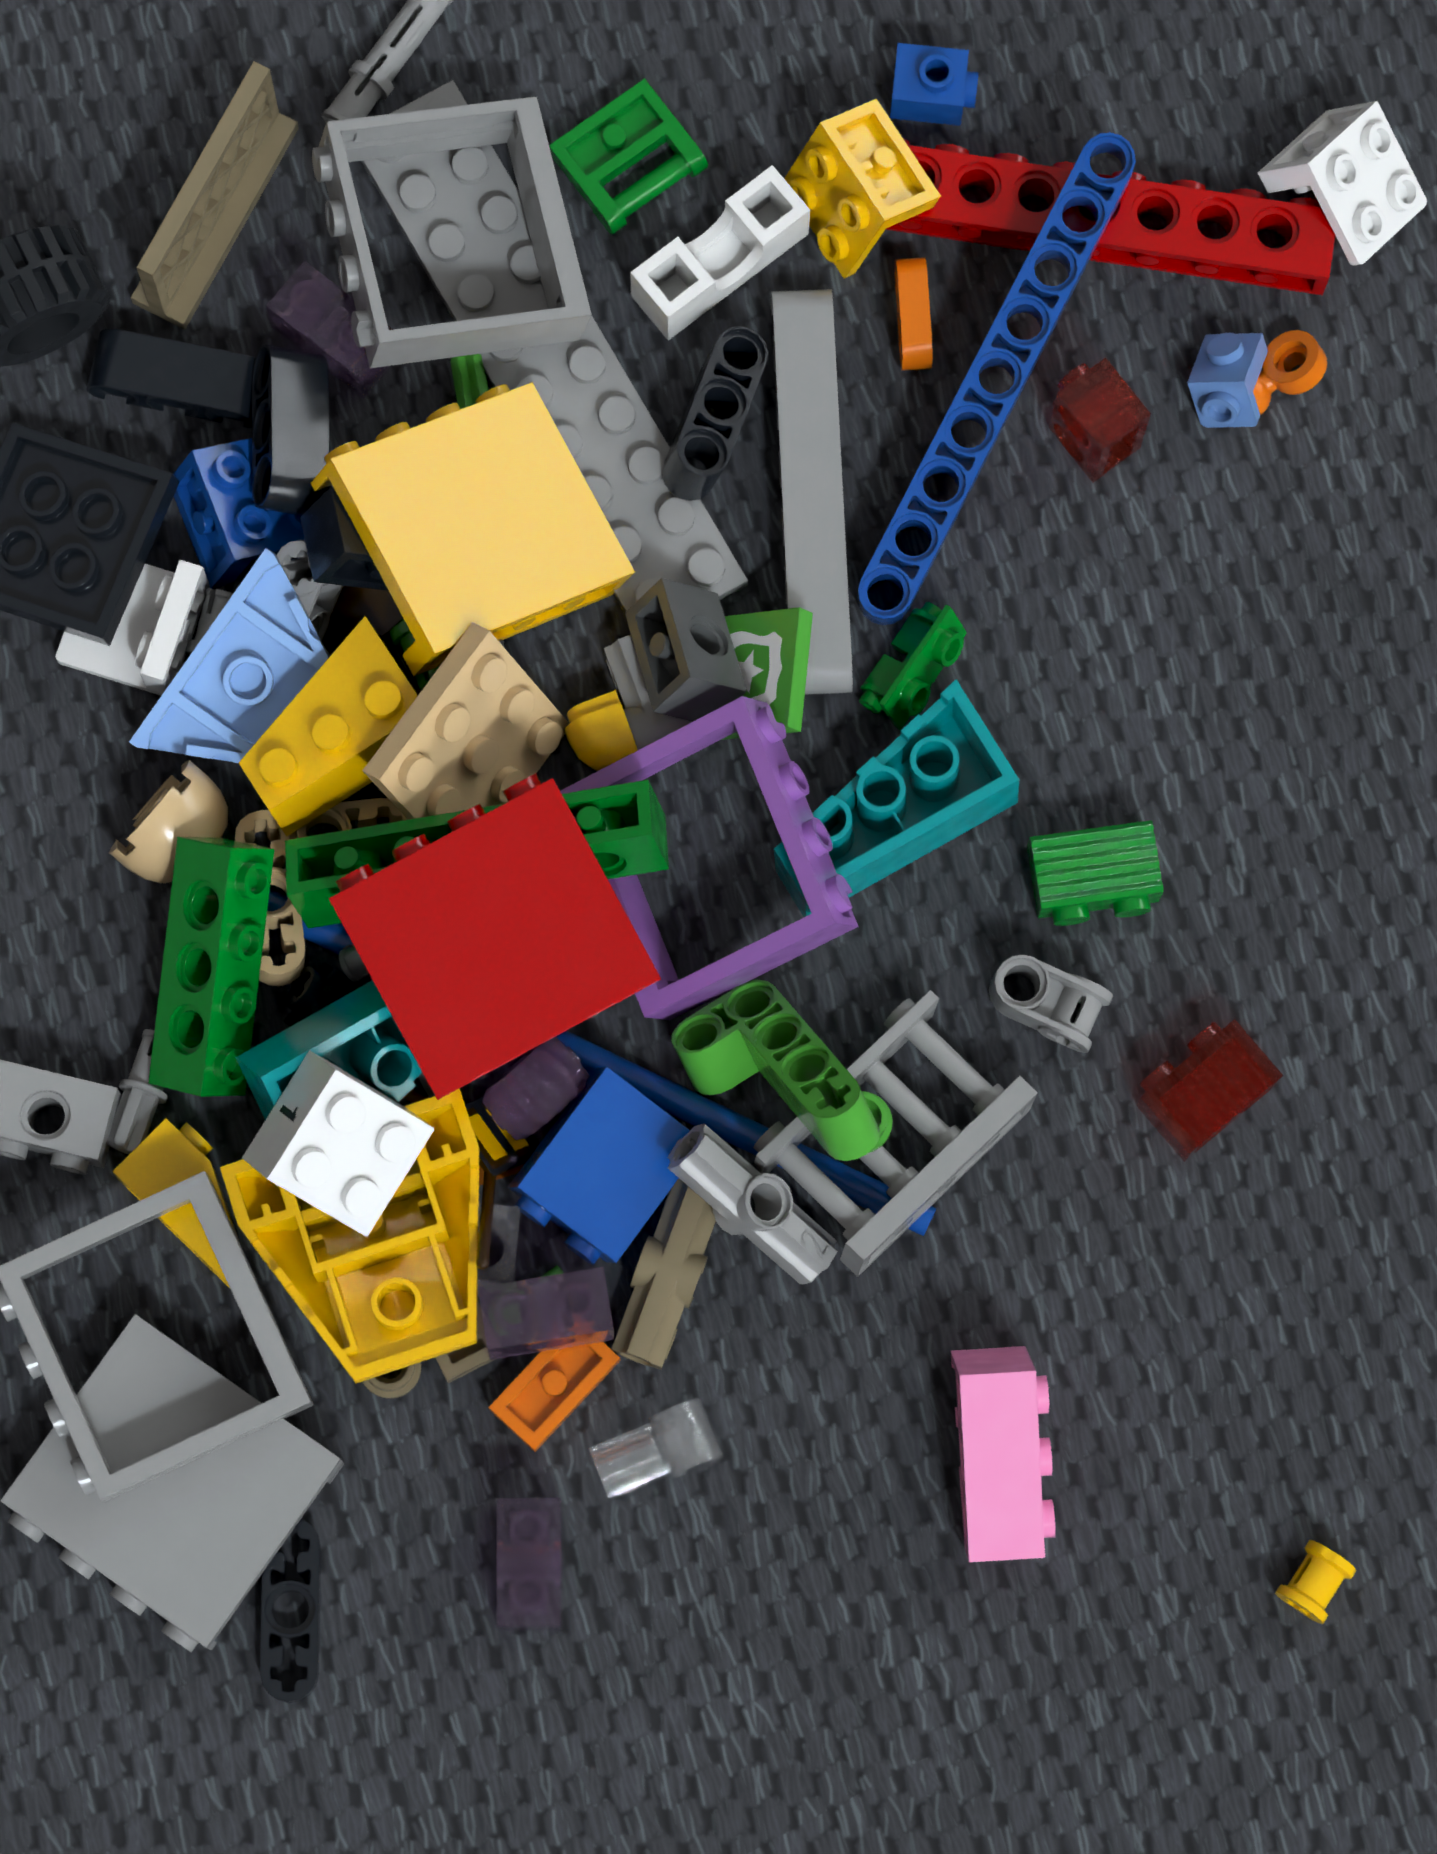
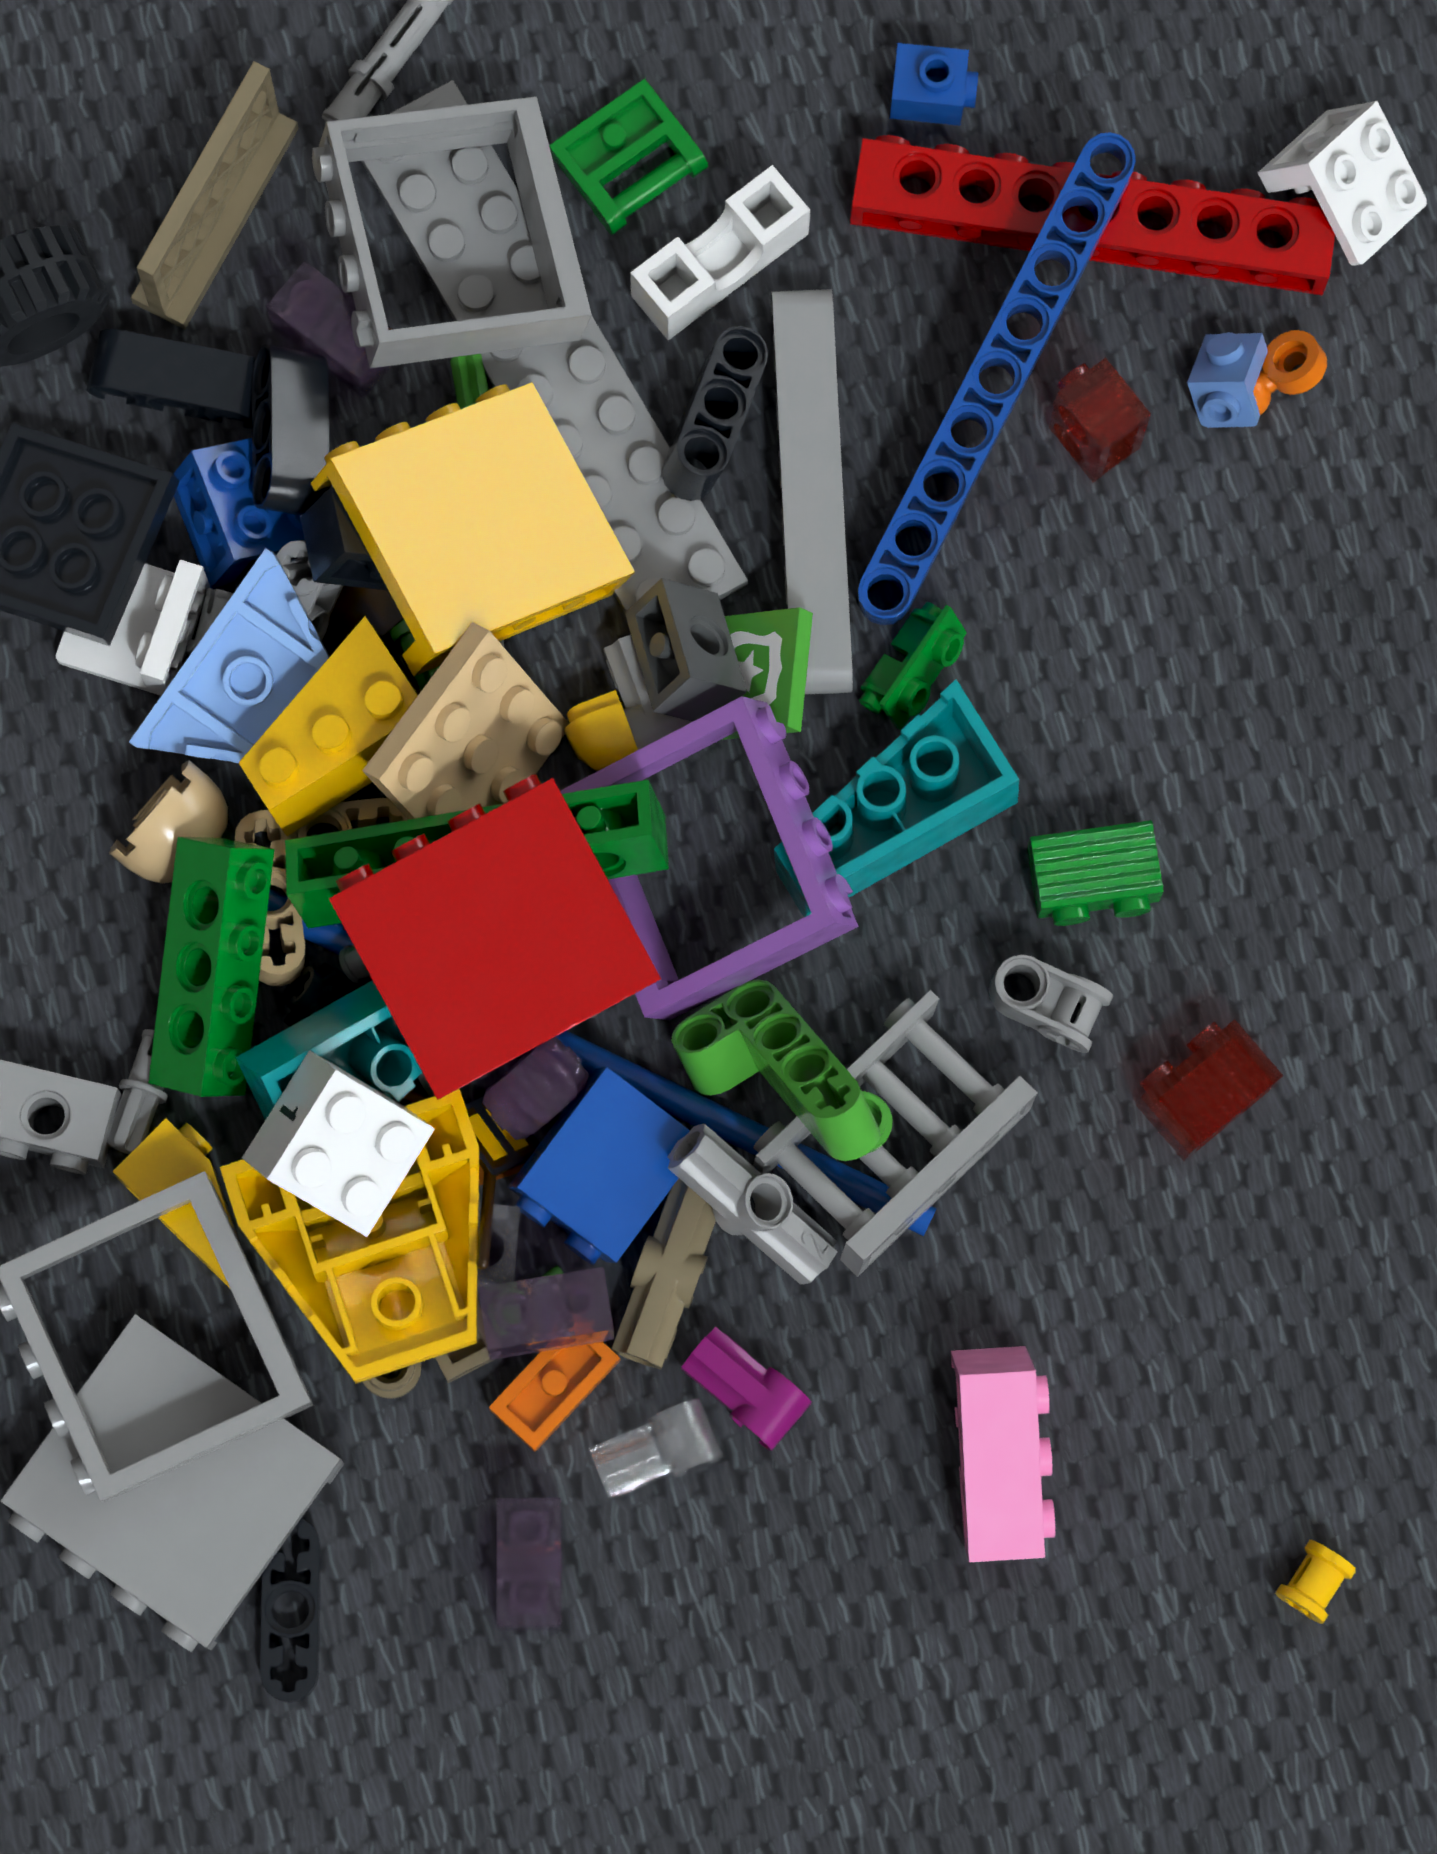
(754, 1395): none -> magenta piece
(858, 183): yellow bracket -> none
(913, 314): orange beam -> none

